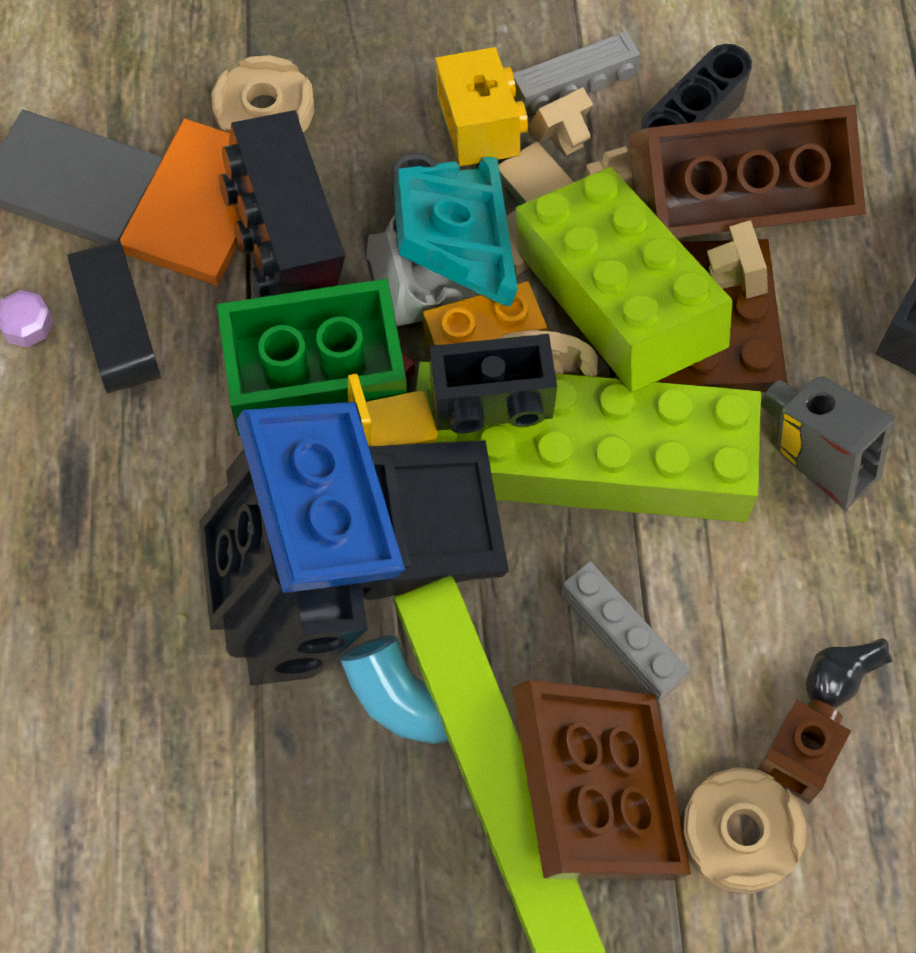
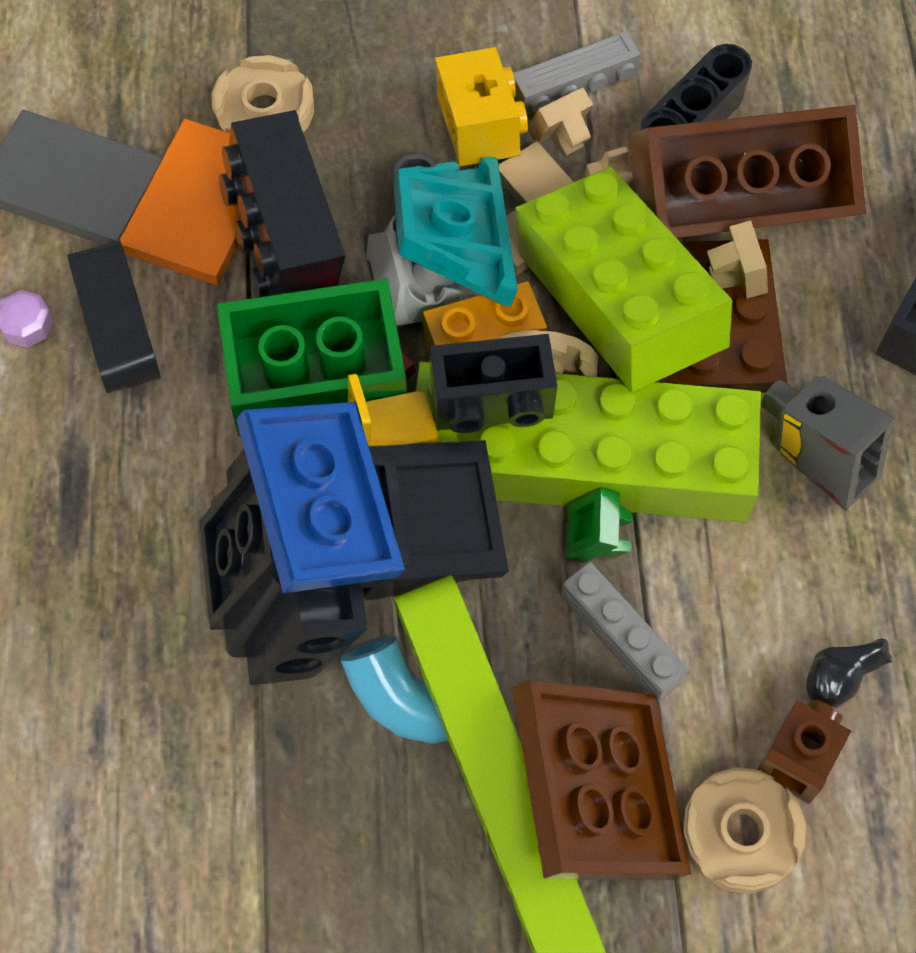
(595, 525): none -> green tile

